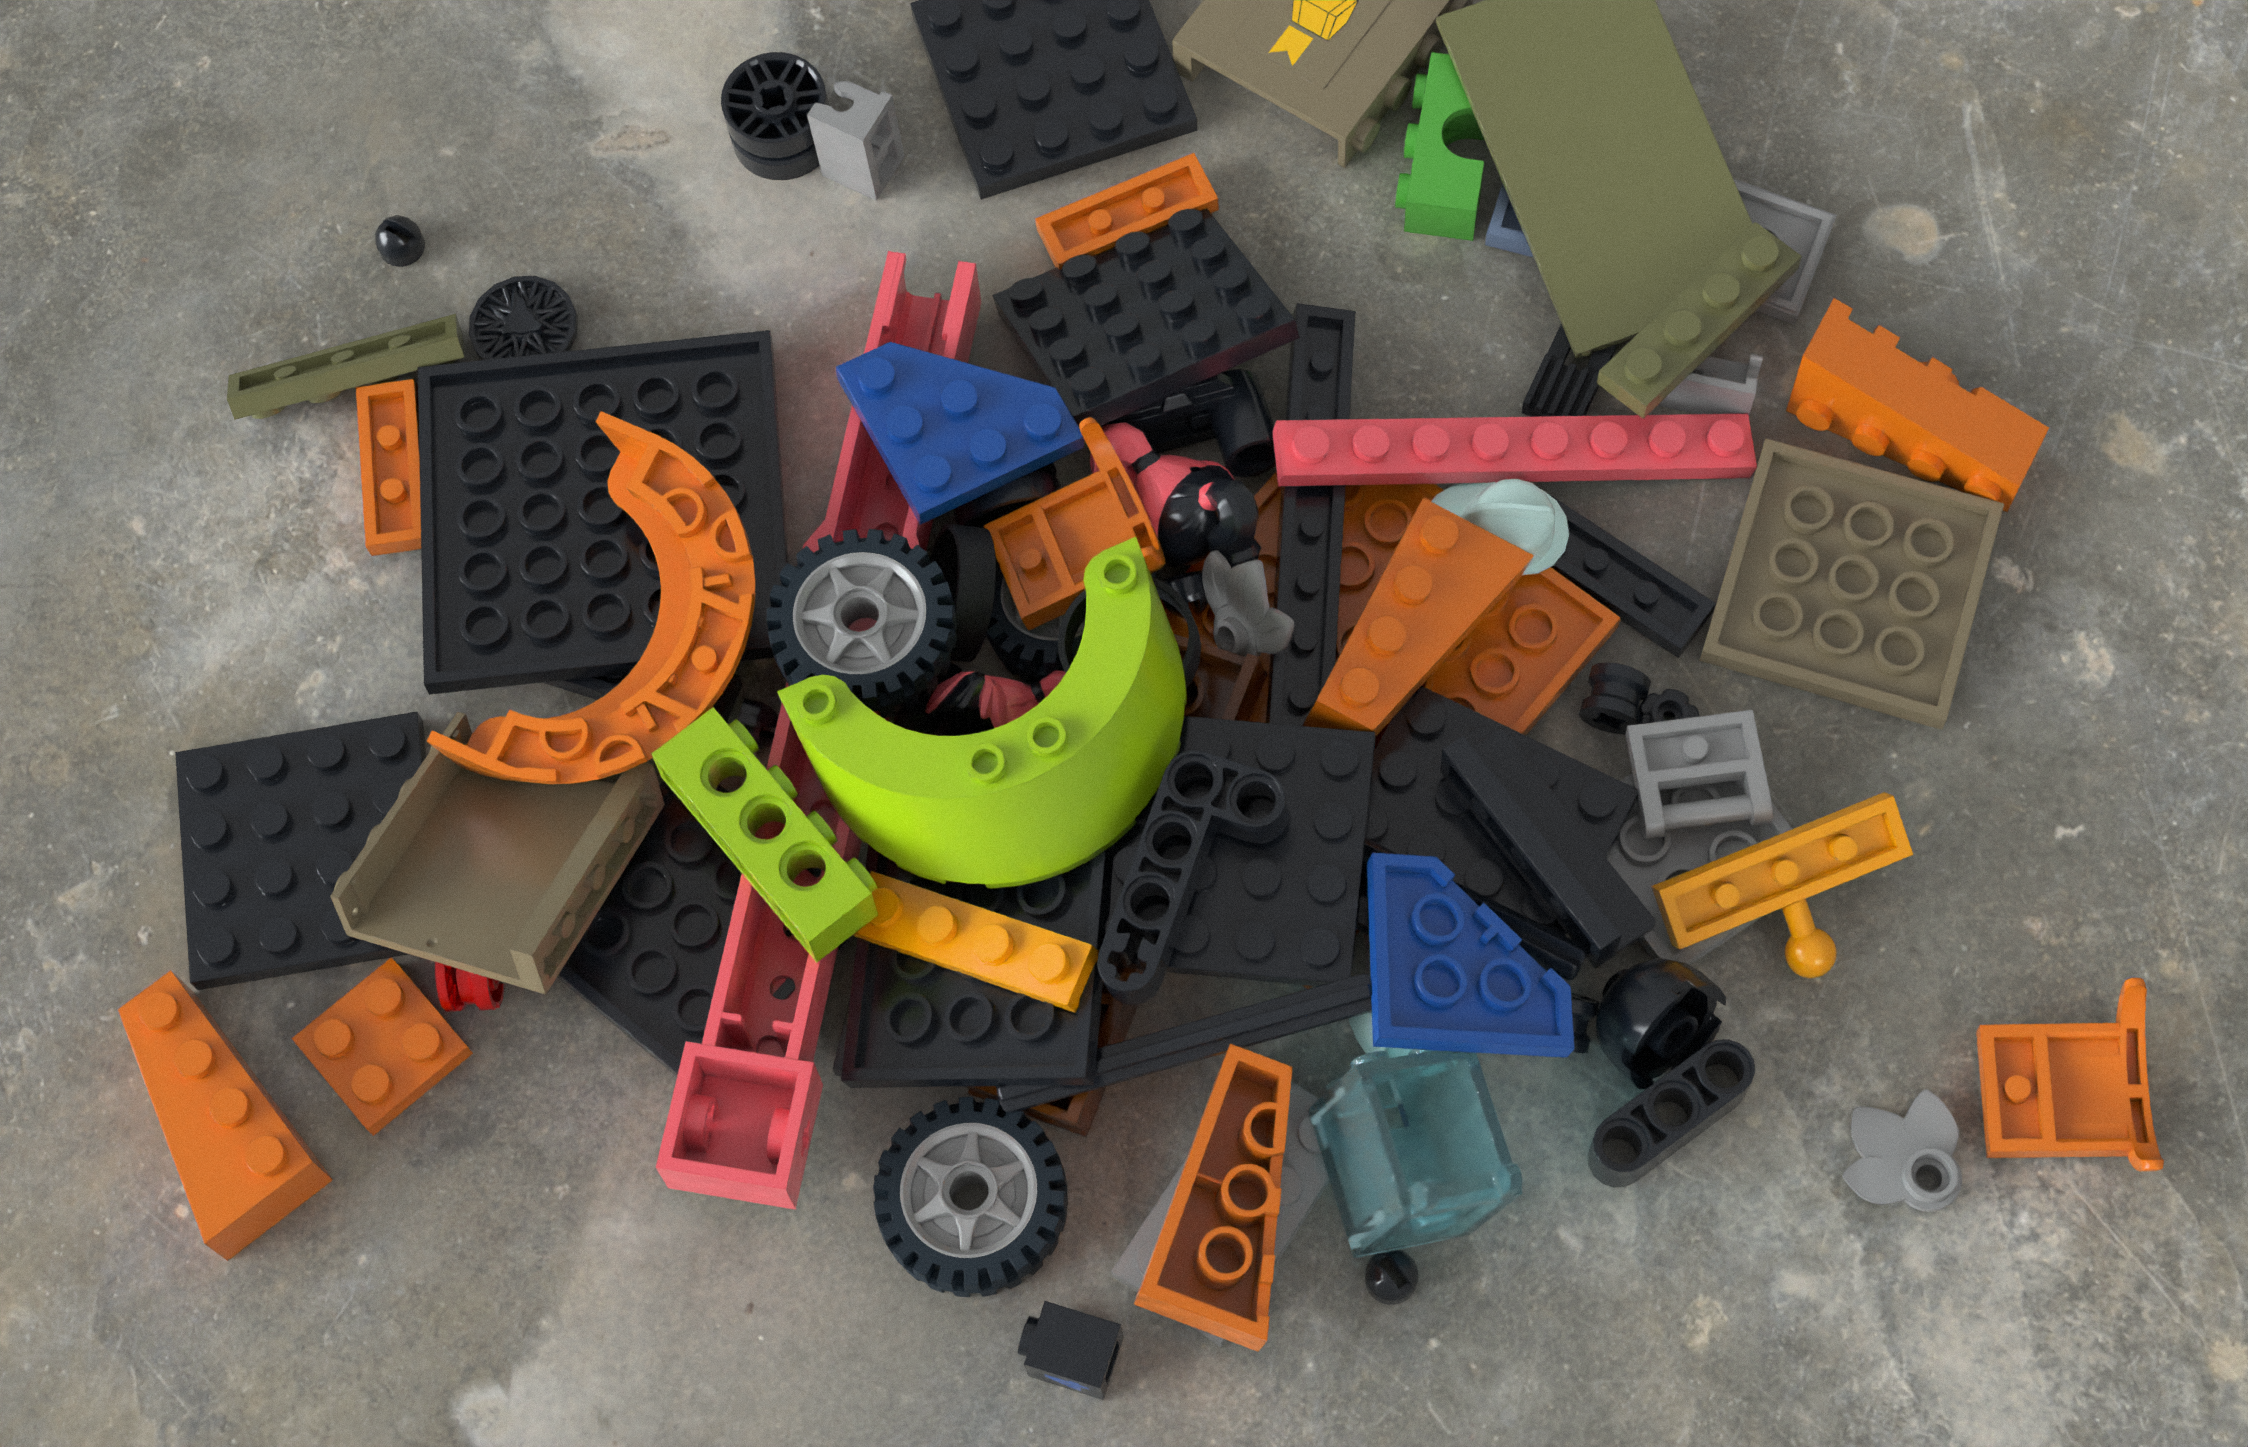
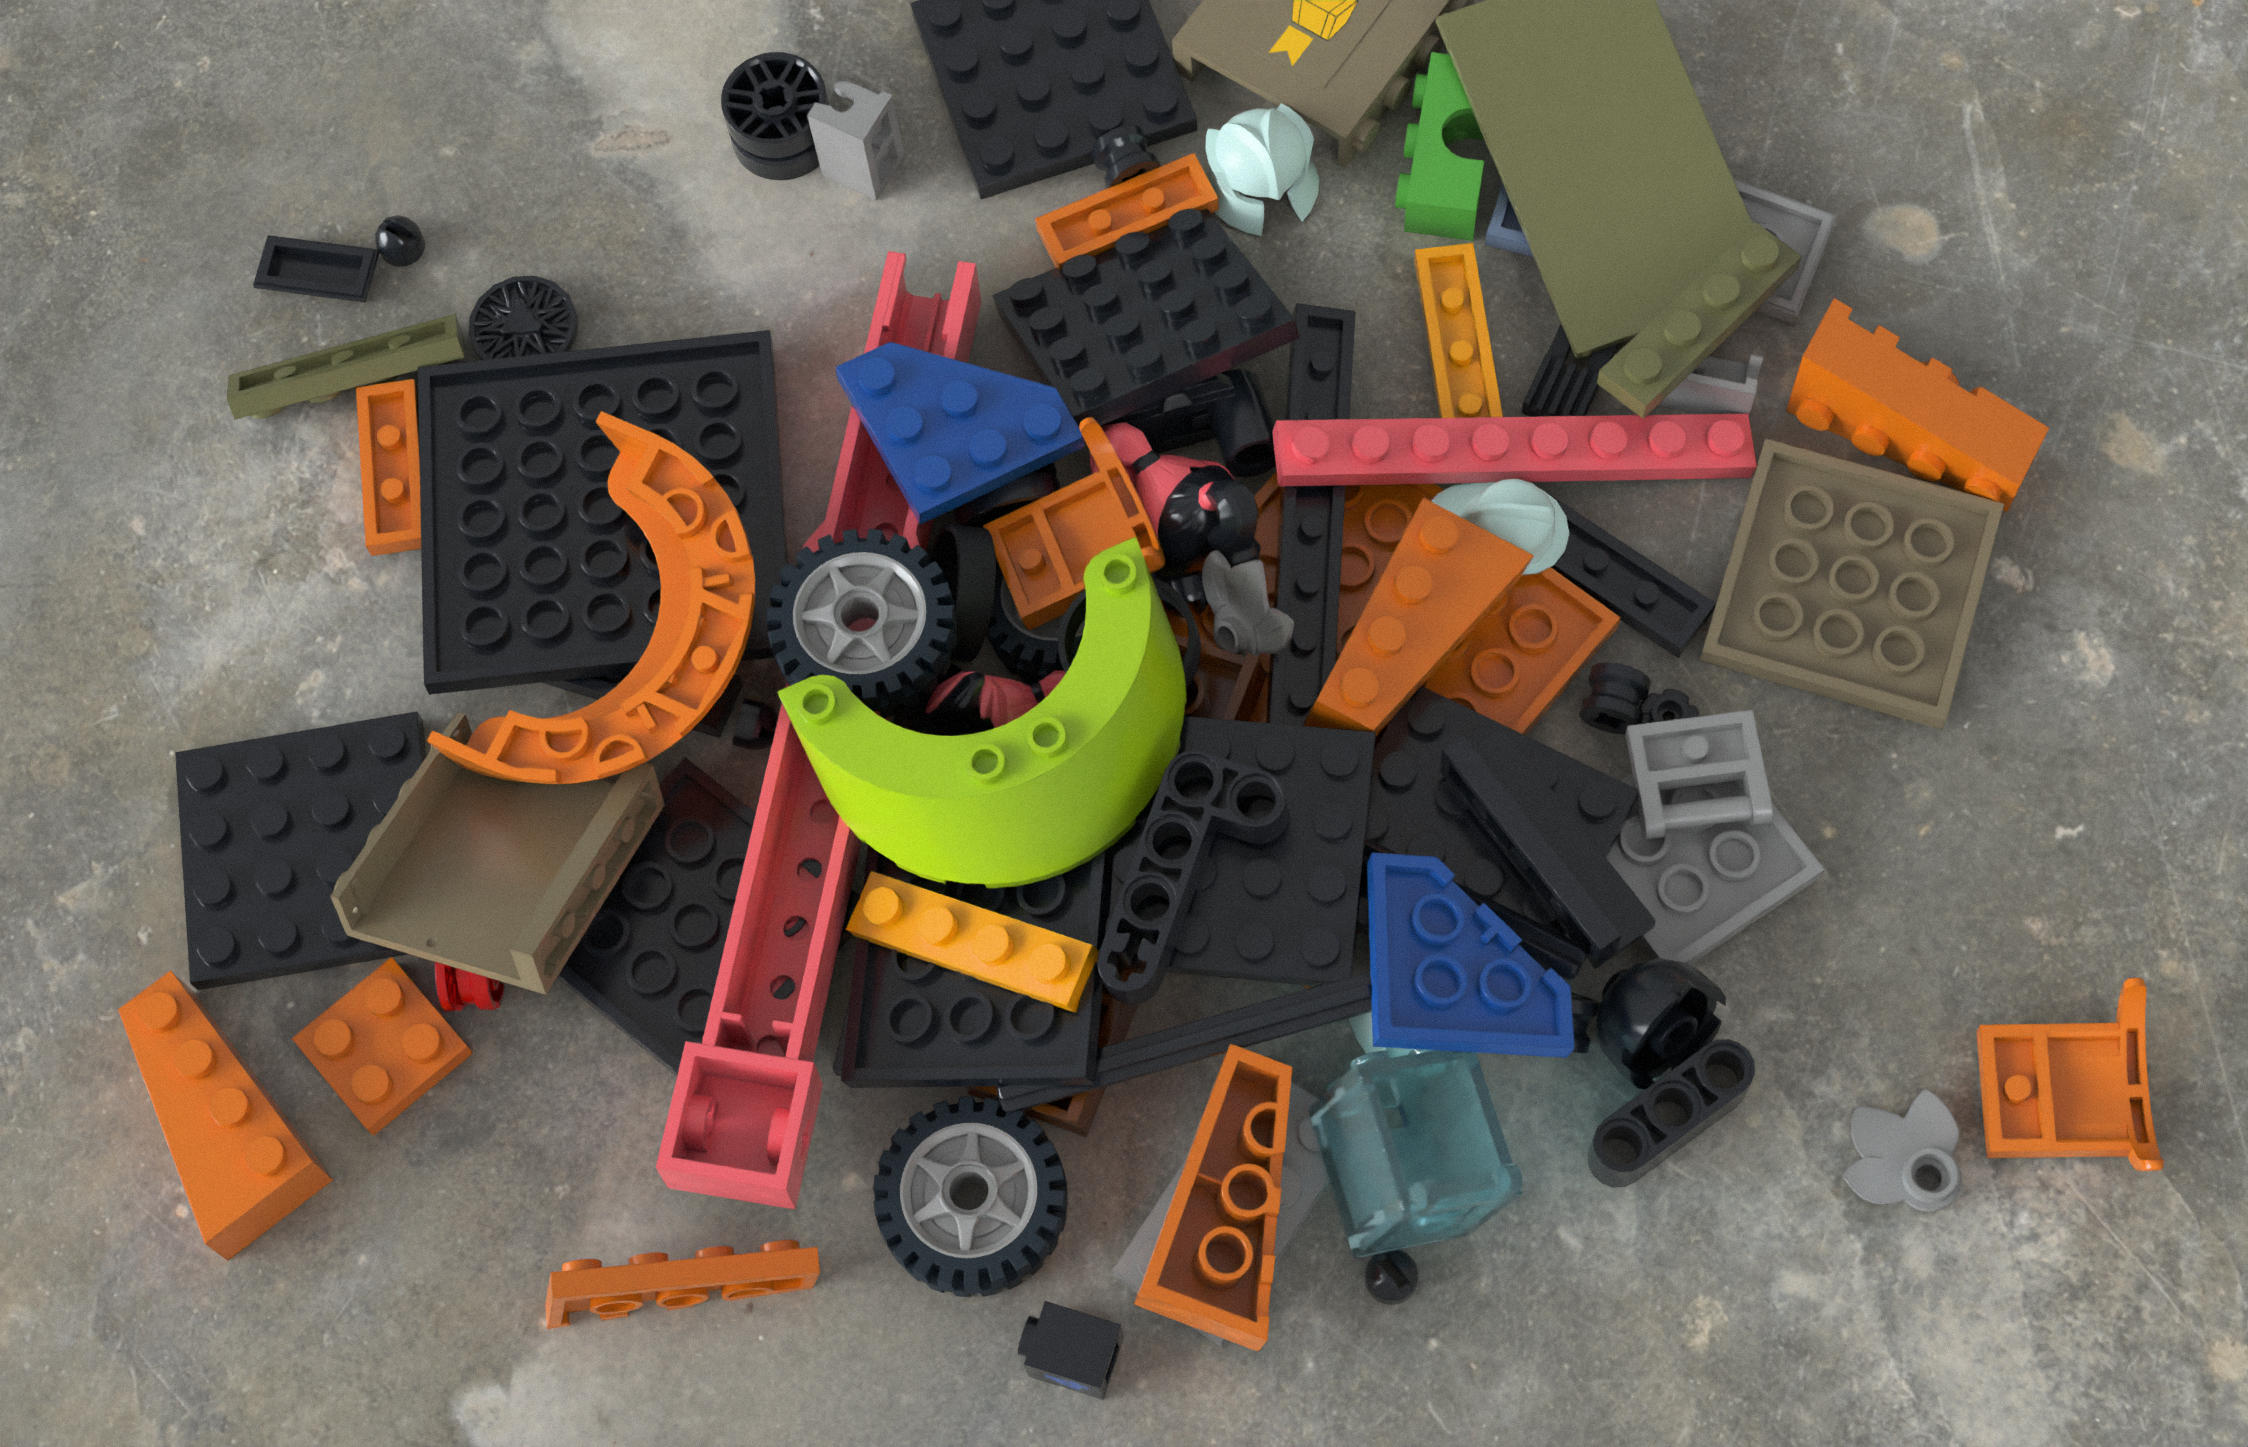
(316, 268): none -> black tile
(678, 1283): none -> orange wing
(816, 914): lime brick -> none
(1123, 154): none -> black wheel
(1261, 156): none -> light aqua helmet
(1457, 332): none -> light orange plate
(1782, 875): light orange plate -> none

